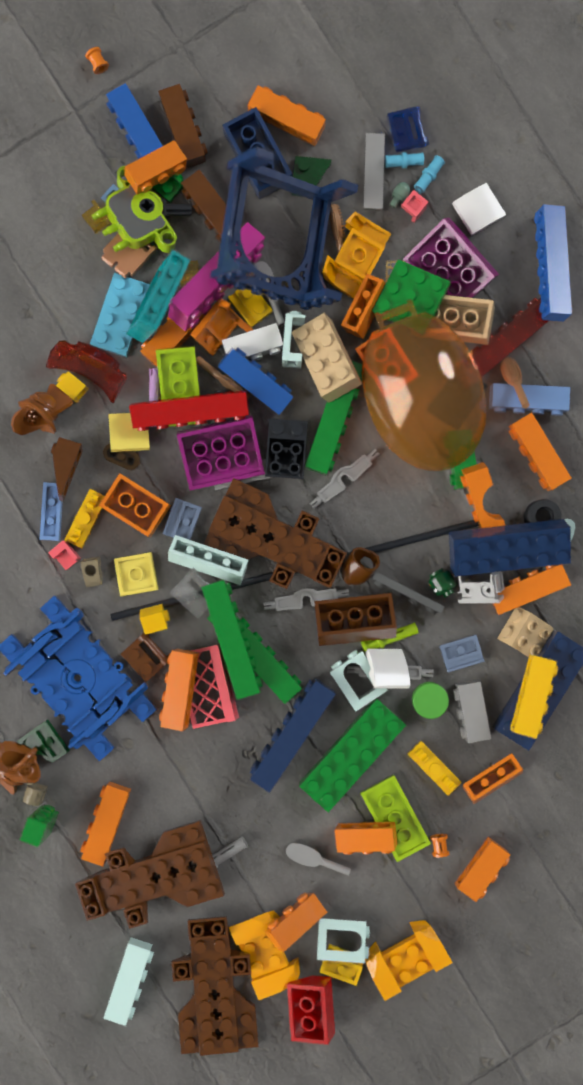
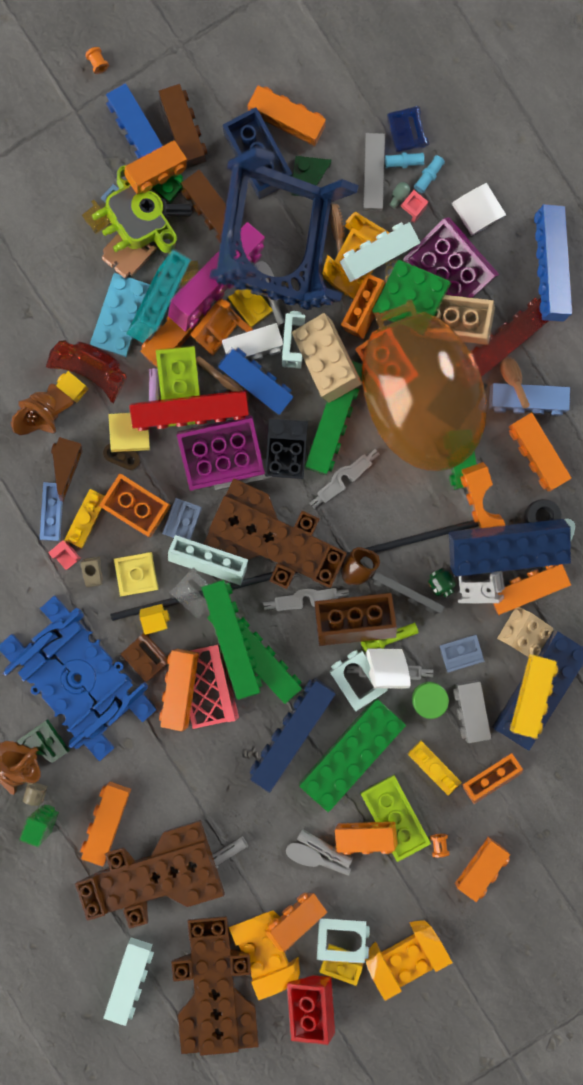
(324, 848): none -> light grey pin
(379, 252): none -> light aqua brick

